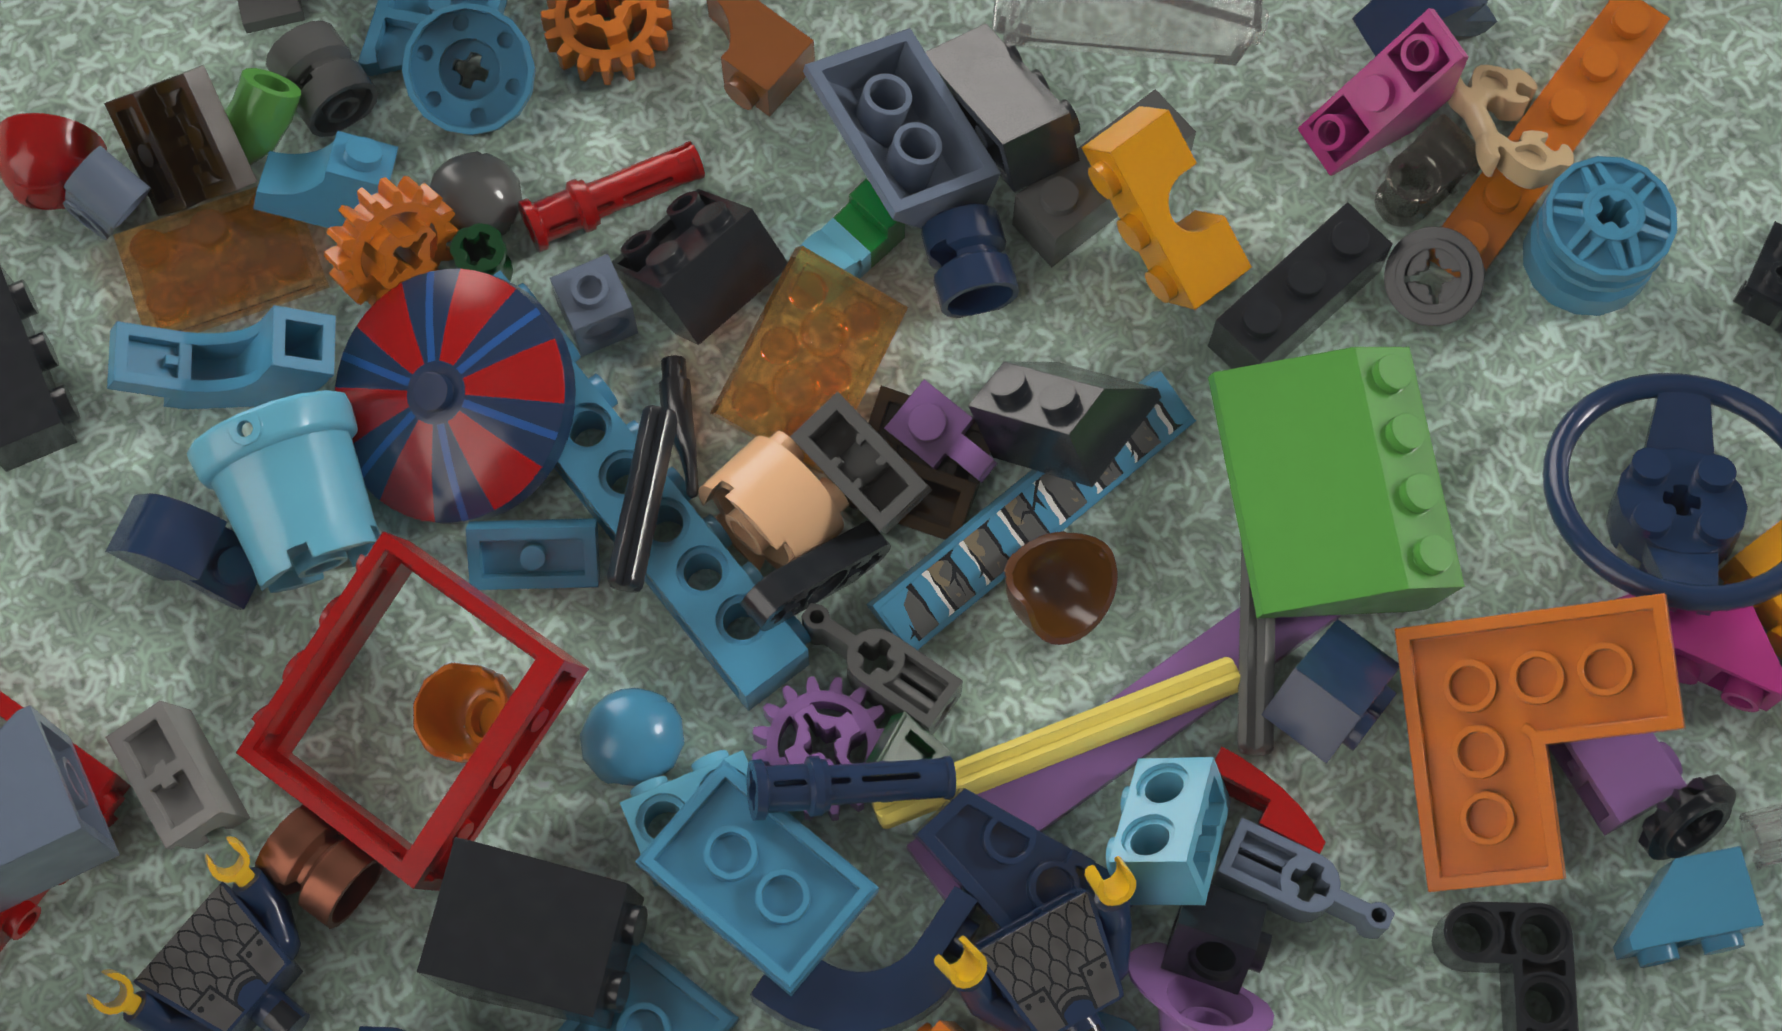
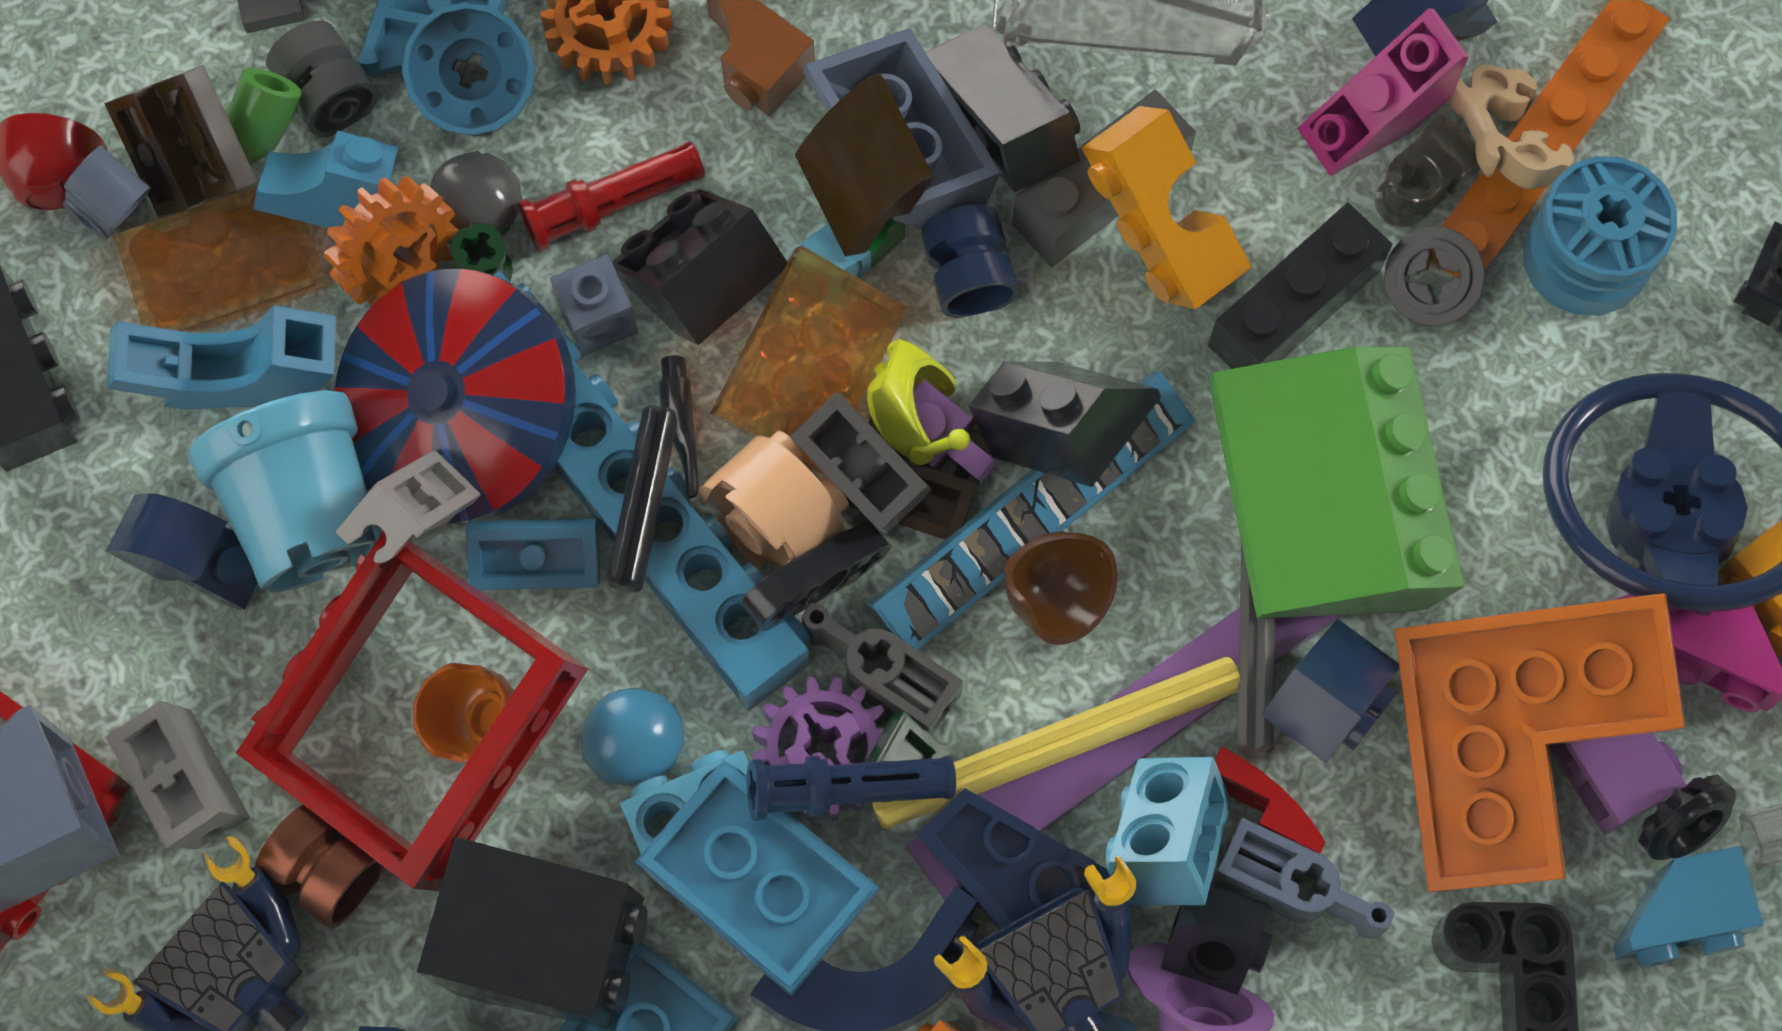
(410, 504): none -> light grey hinge
(863, 165): none -> dark brown slope
(893, 404): none -> neon yellow helmet

